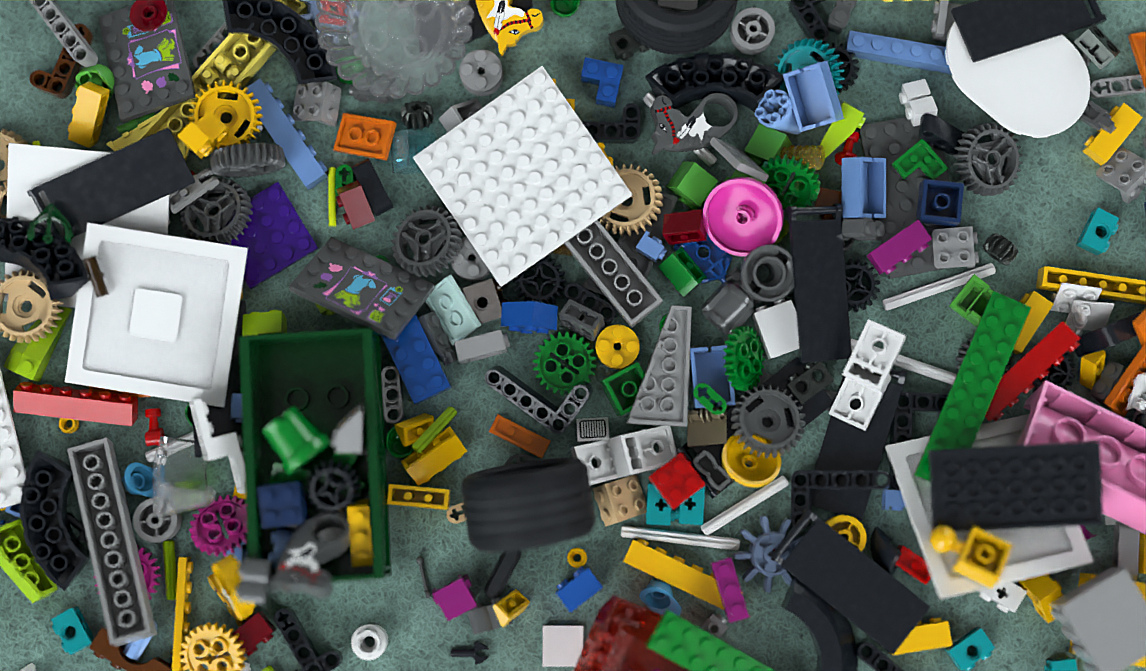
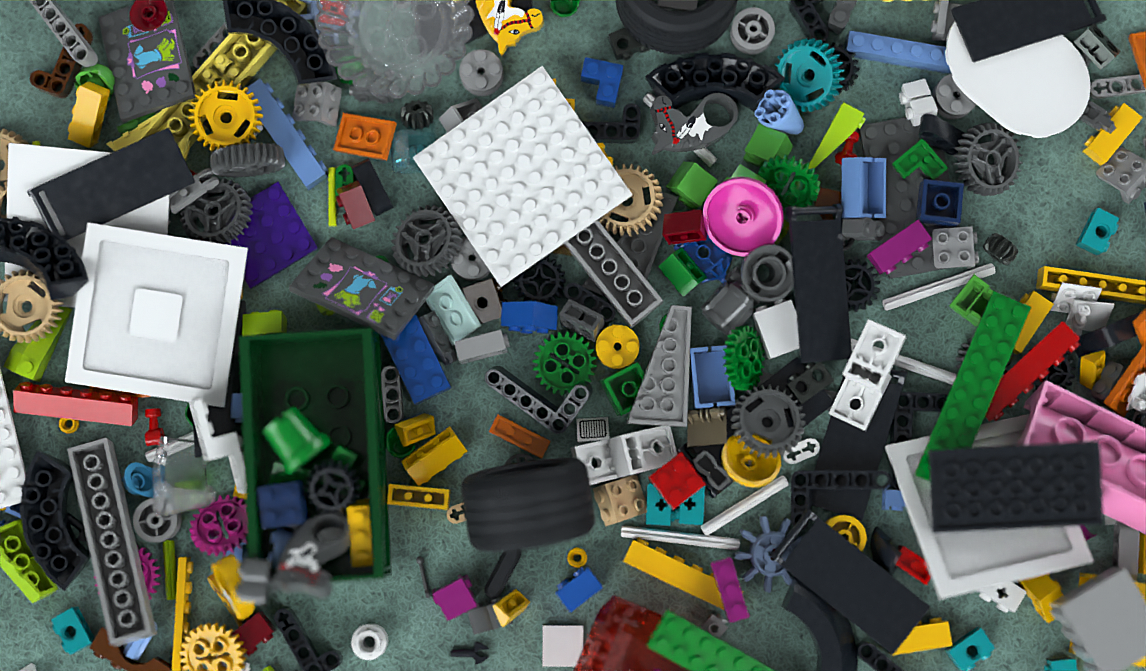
(50, 213): dark green helmet -> none
(96, 276): dark brown pin -> none
(204, 134): yellow brick -> none
(349, 432): light grey slope -> none
(433, 431): lime axle -> none
(651, 247): medium blue brick -> none
(659, 597): dark azure piece -> none
(706, 402): green beam -> none
(739, 159): light grey tile -> none
(803, 455): none -> white beam
(811, 154): clear yellow piece -> none
(813, 96): medium blue piece -> none
(946, 103): none -> light grey wheel
(969, 560): yellow brick -> none

